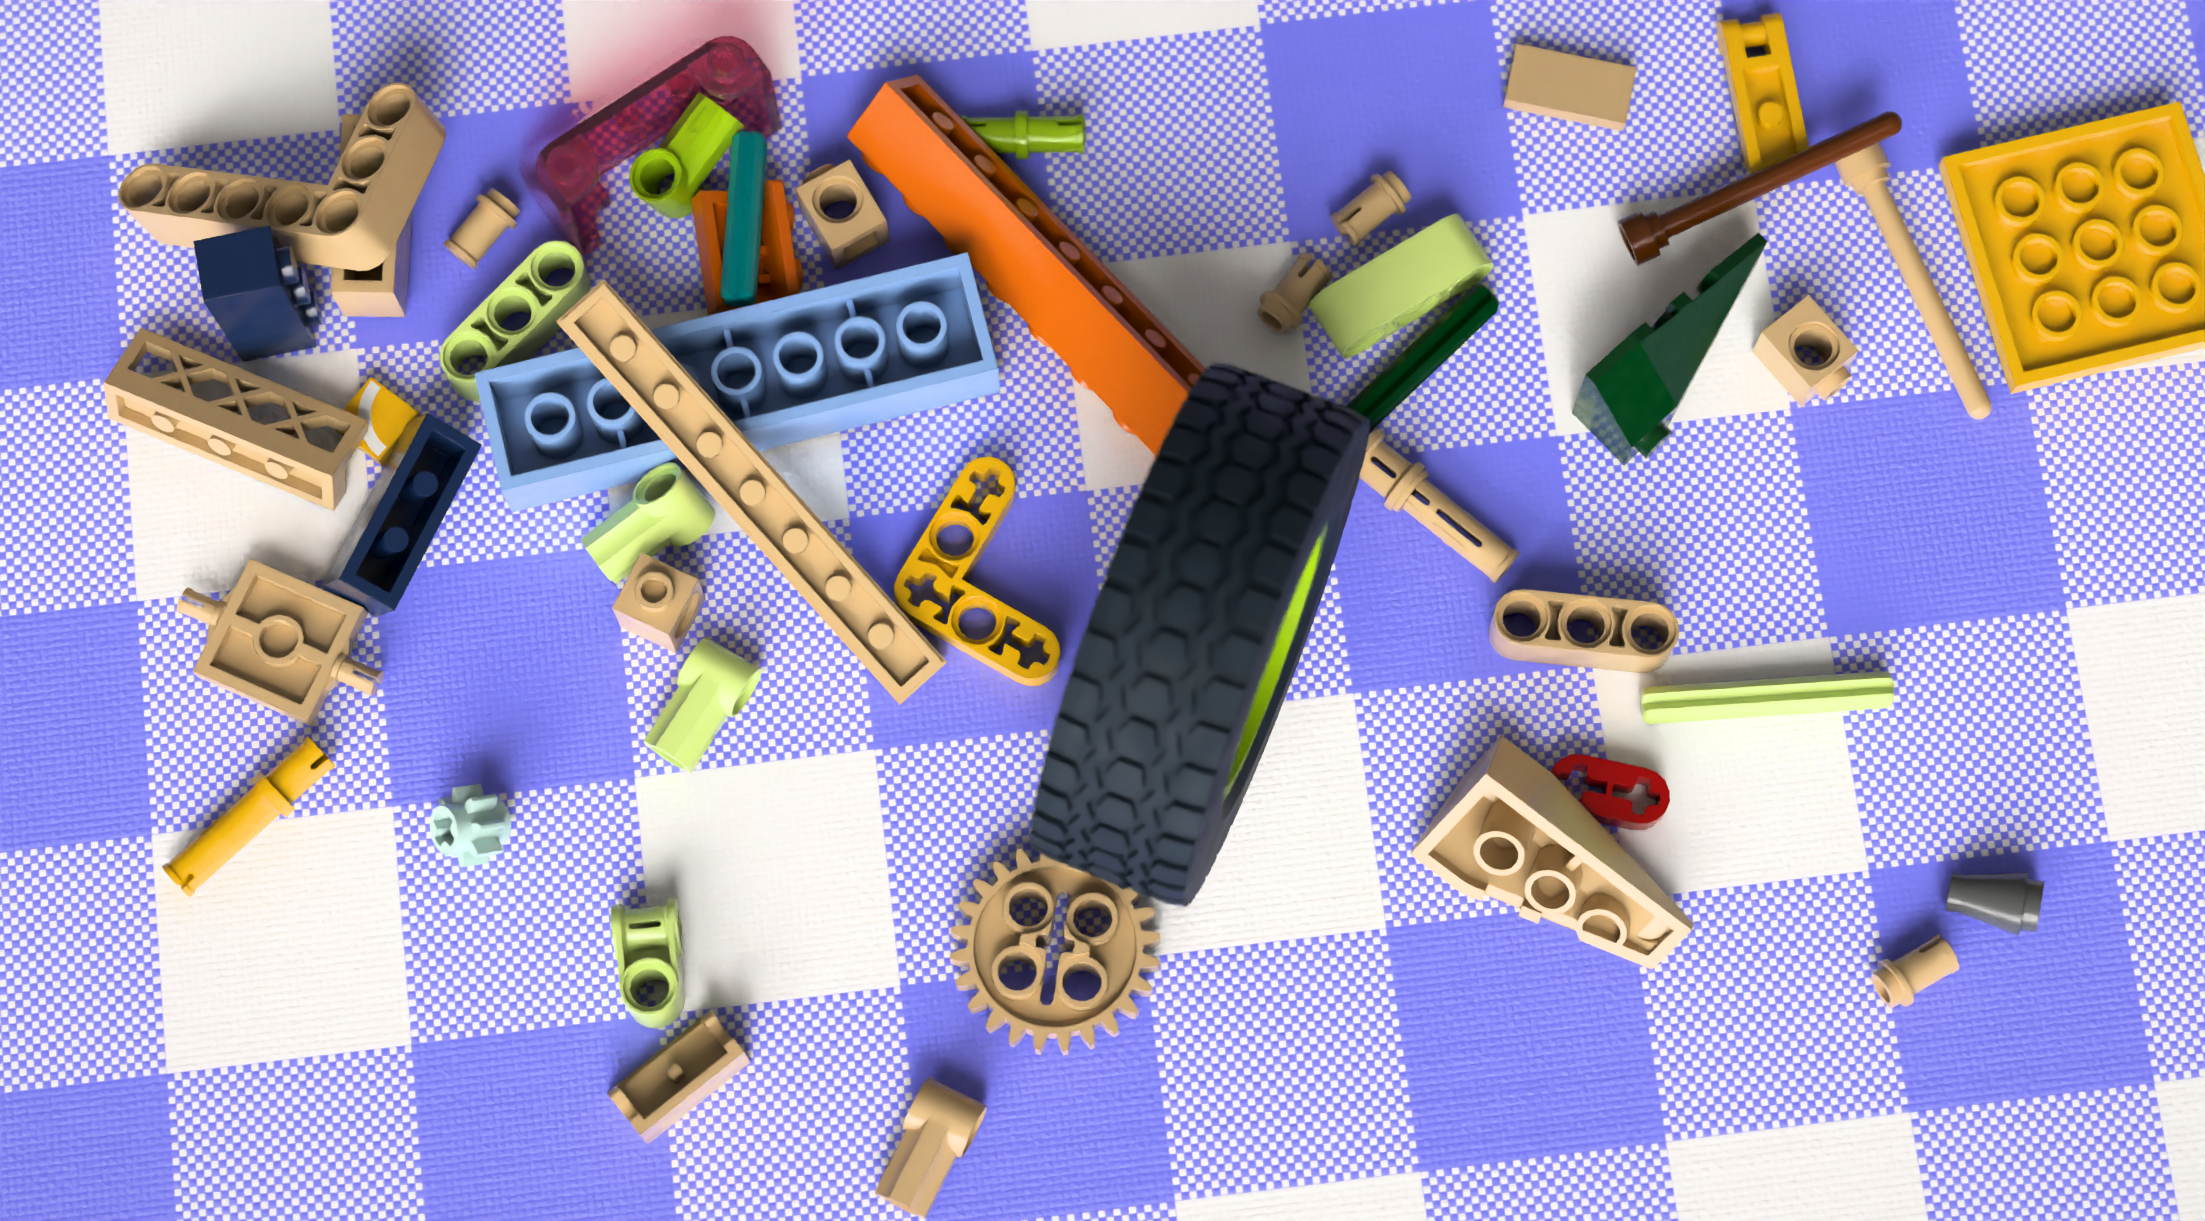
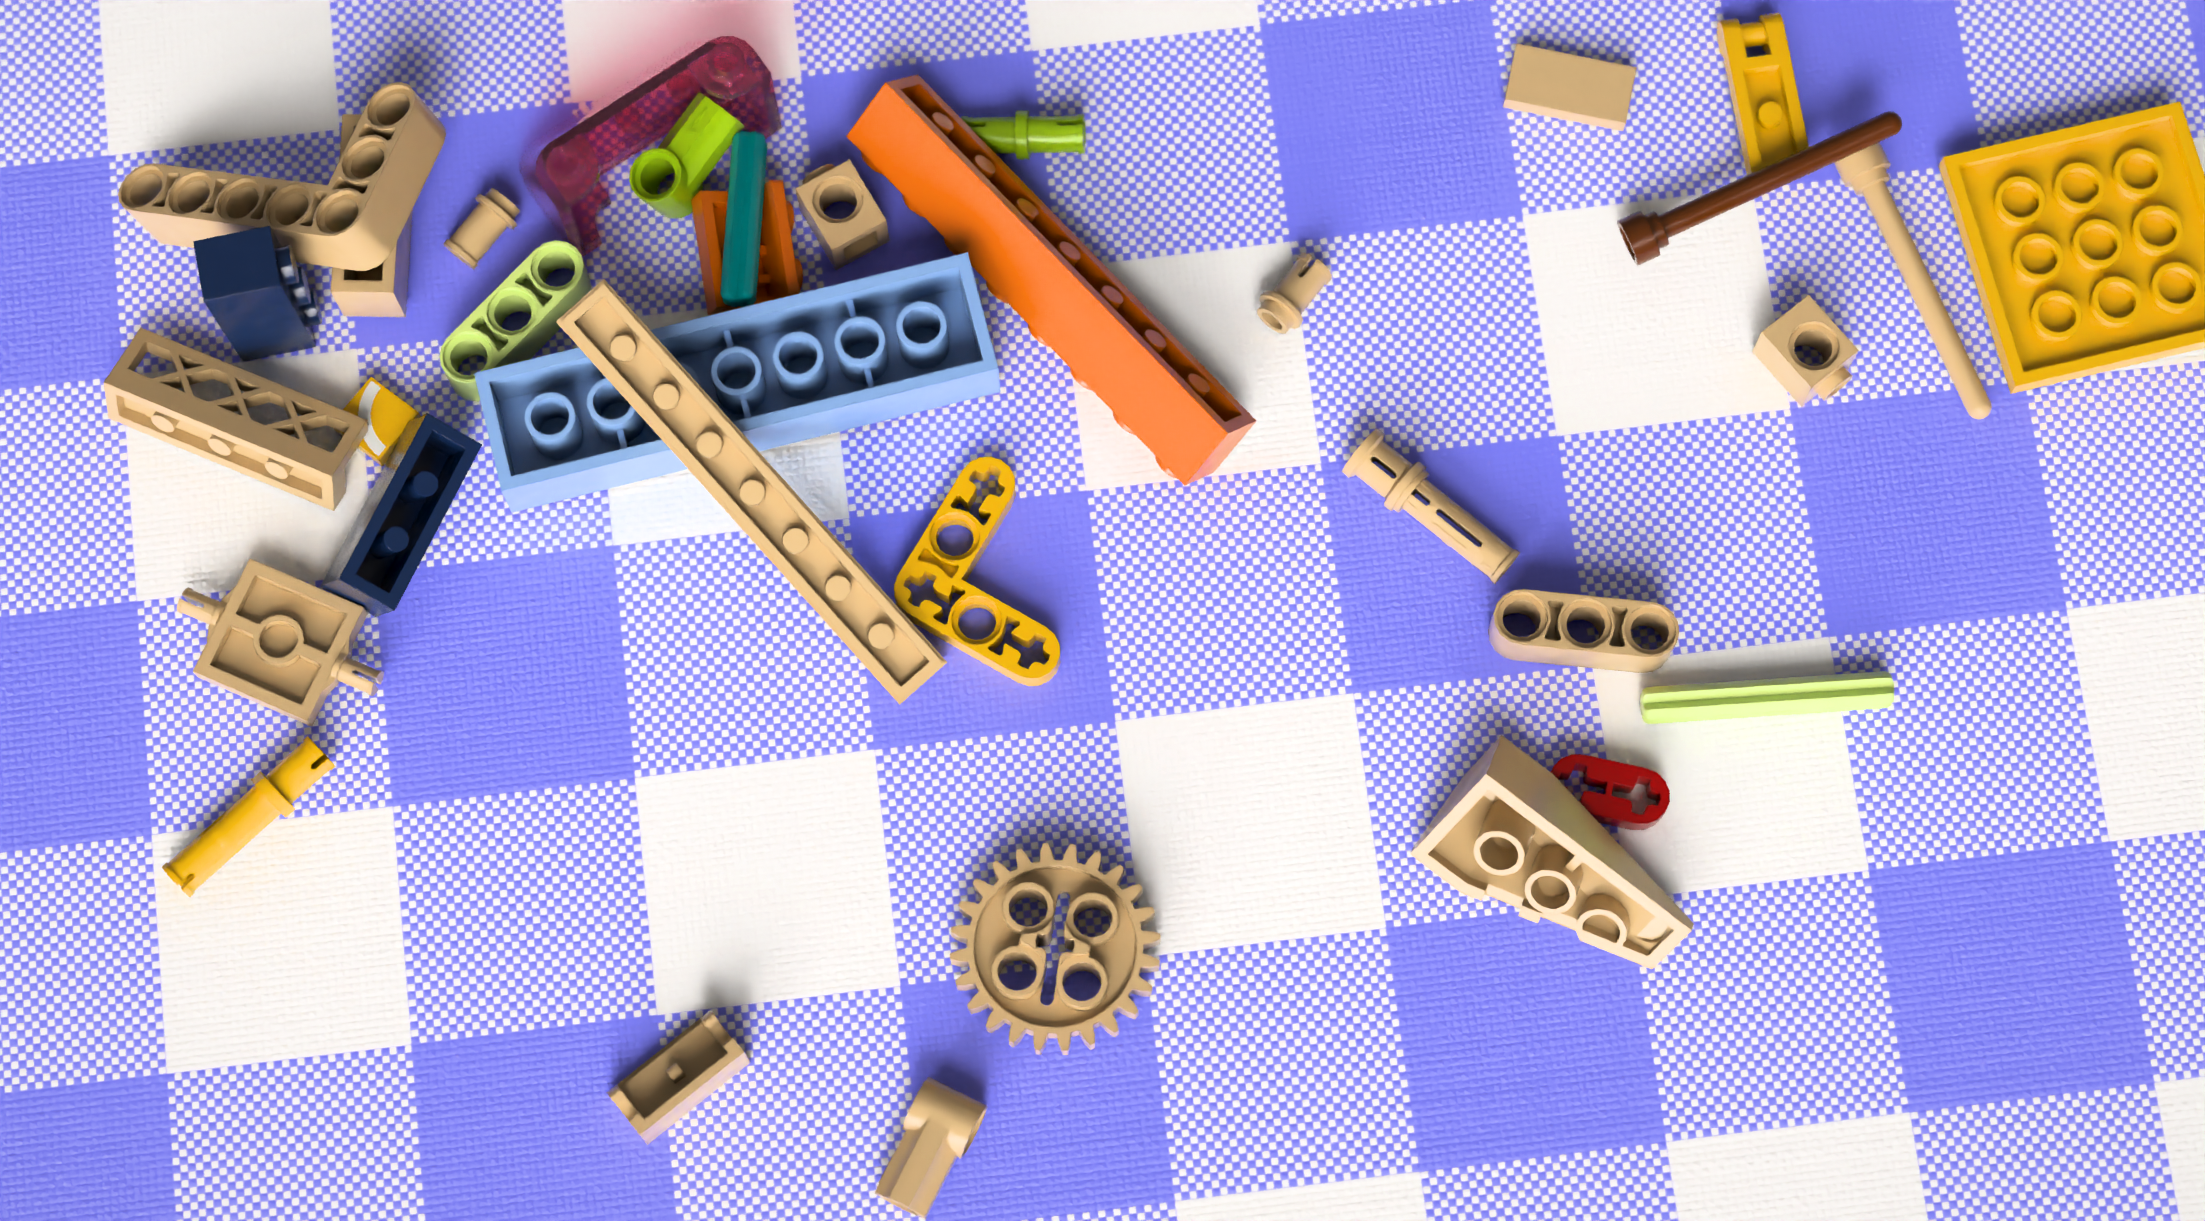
(470, 825): light aqua gear -> none
(649, 949): yellowish green piece -> none
(659, 603): tan brick -> none
(662, 512): yellowish green piece -> none
(710, 689): yellowish green piece -> none
(1197, 633): black wheel -> none
(1371, 207): tan pin -> none
(1401, 285): yellowish green beam -> none
(1425, 354): dark green axle -> none
(1644, 379): dark green wedge -> none
(1903, 978): tan pin -> none
(1997, 899): dark grey cone -> none

